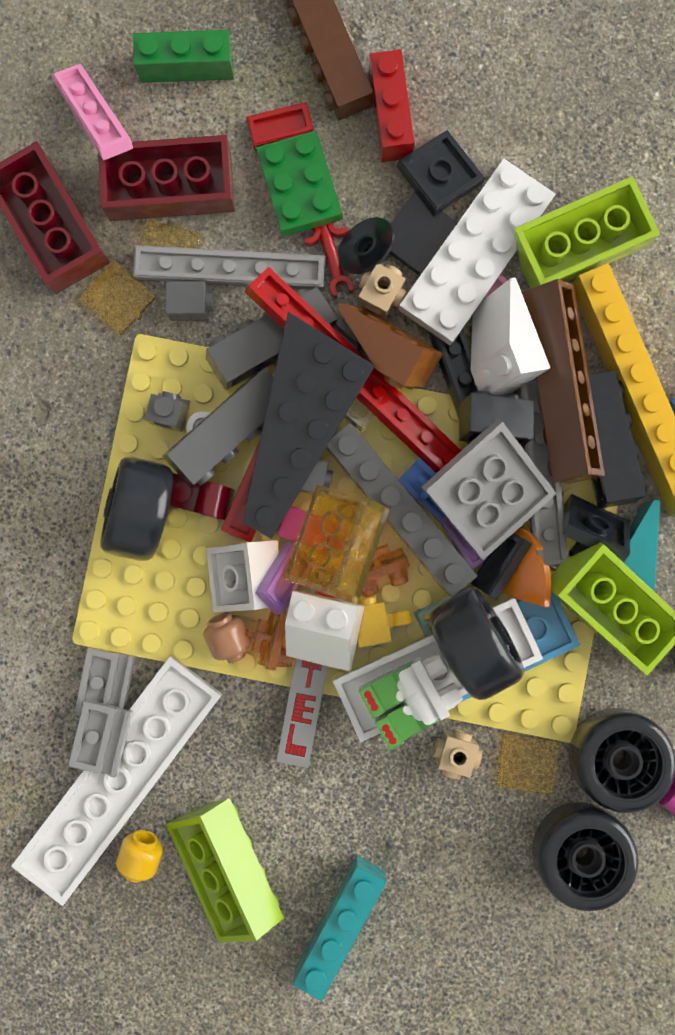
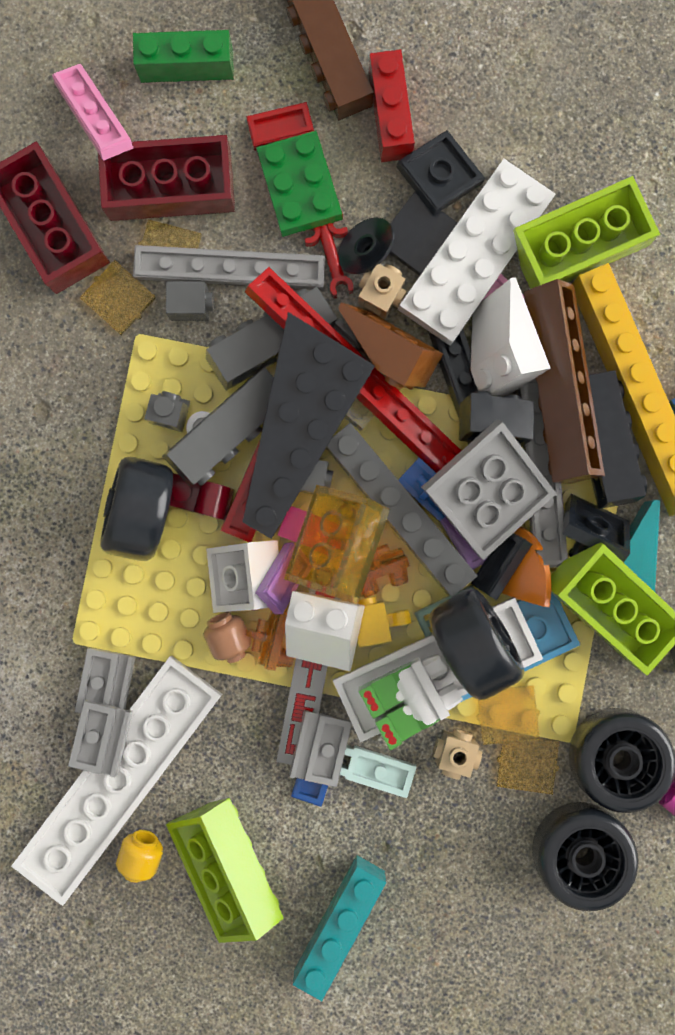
(309, 791): none -> blue tile
(320, 748): none -> light grey plate
(378, 771): none -> light aqua hinge
(509, 716): none -> clear yellow piece

